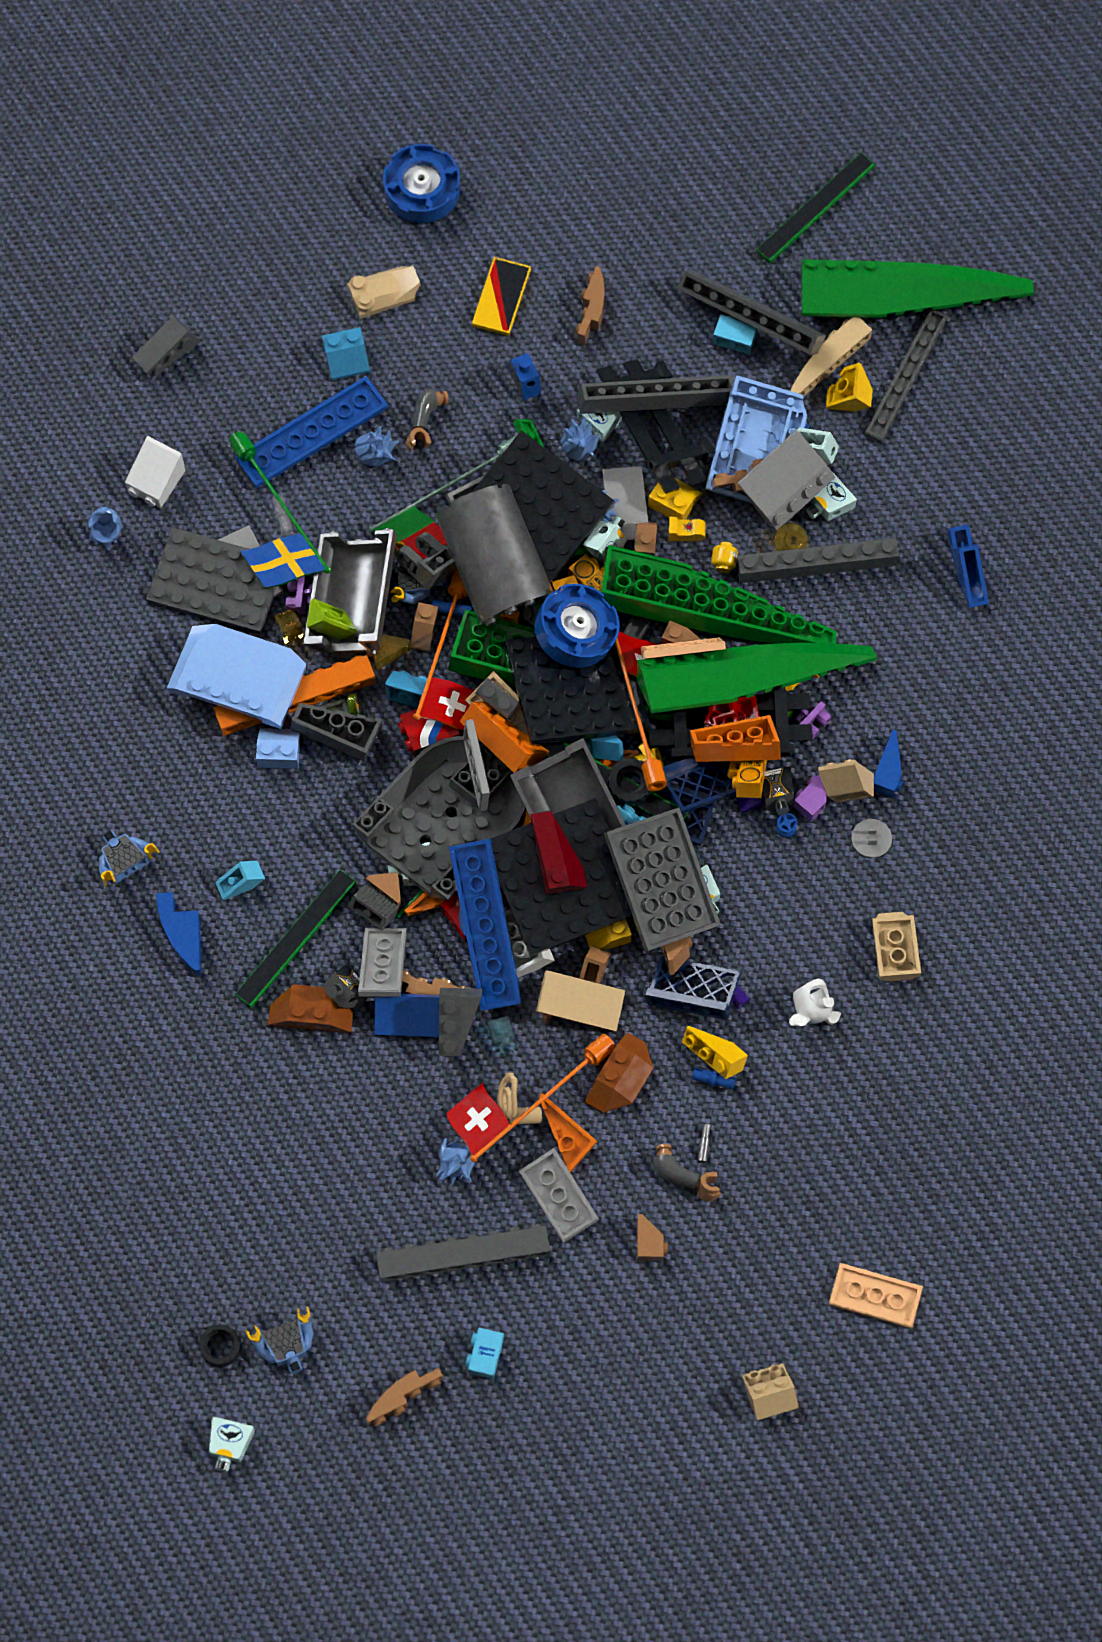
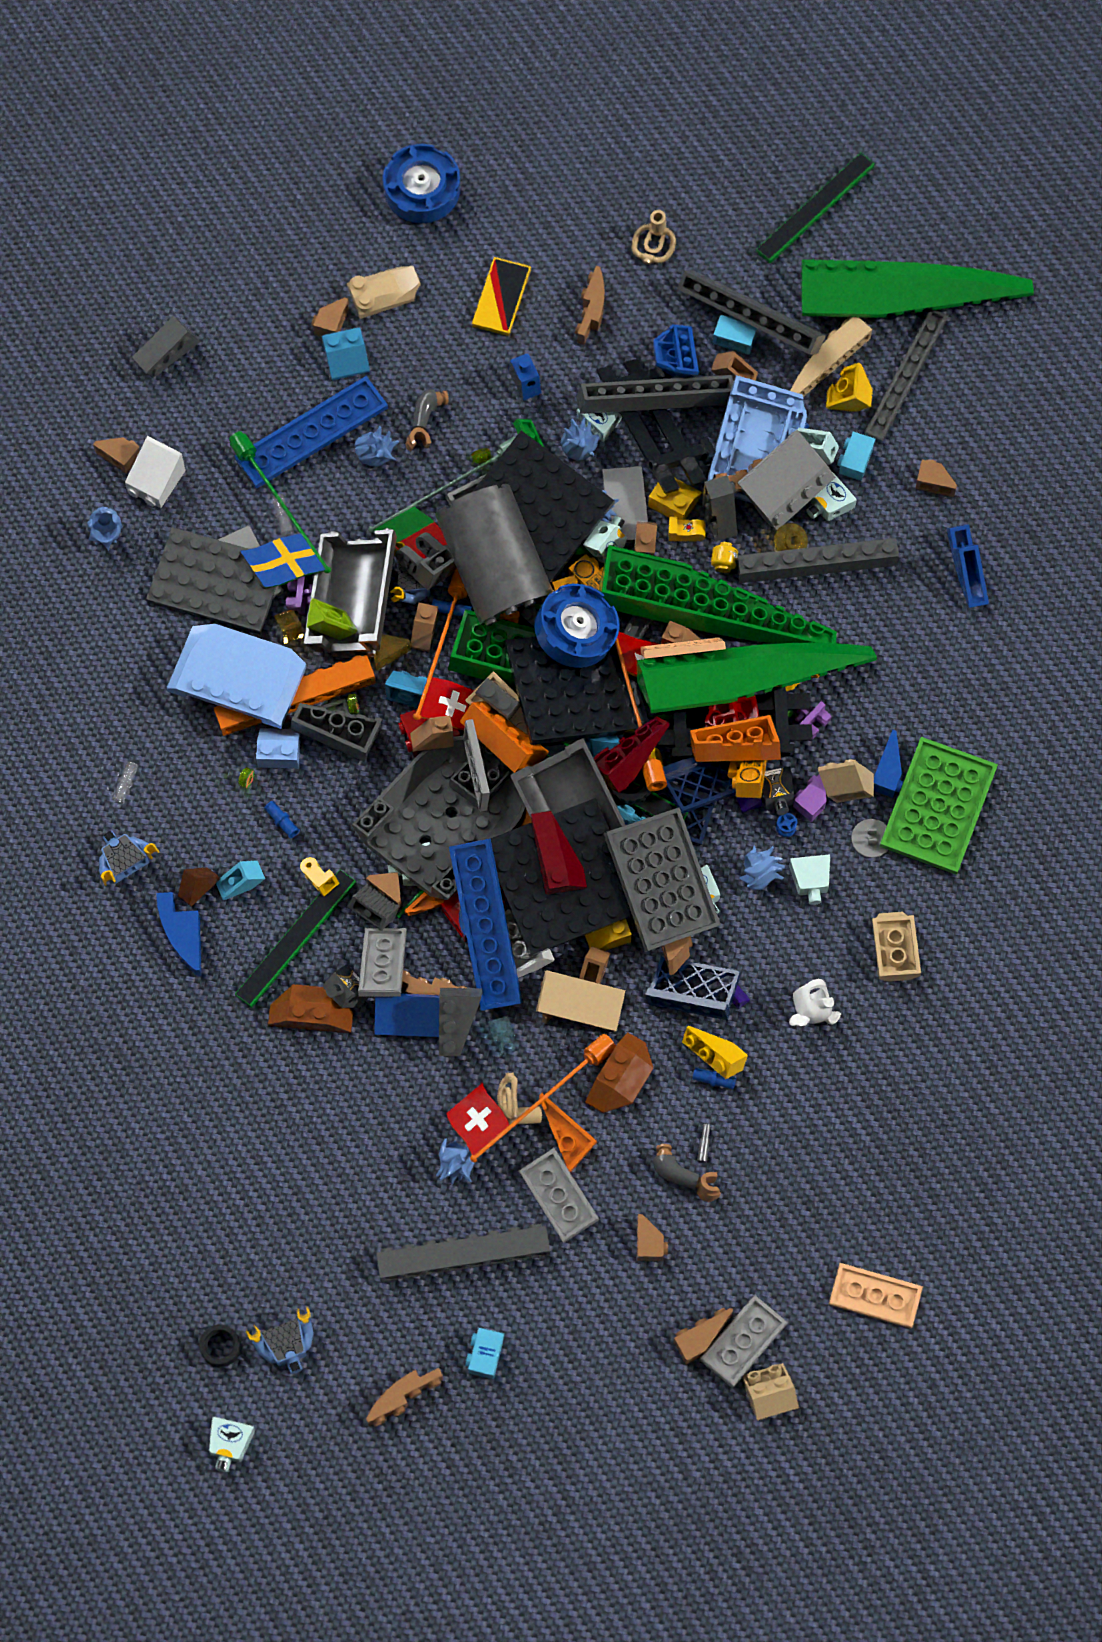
(118, 452): none -> medium nougat slope
(125, 782): none -> clear pin
(196, 883): none -> reddish brown slope
(246, 777): none -> clear neon green tile
(281, 819): none -> blue pin
(321, 880): none -> yellow leg
(330, 317): none -> medium nougat slope
(433, 734): none -> medium nougat slope
(481, 455): none -> clear neon green tile
(624, 761): none -> dark red wedge
(658, 228): none -> tan piece
(676, 352): none -> blue wedge
(696, 1341): none -> medium nougat slope
(720, 507): none -> dark grey wedge
(732, 364): none -> medium nougat slope
(743, 1341): none -> light grey tile
(761, 869): none -> medium blue hair
(811, 876): none -> light aqua torso
(857, 455): none -> medium azure brick
(935, 479): none -> medium nougat slope
(938, 805): none -> bright green plate

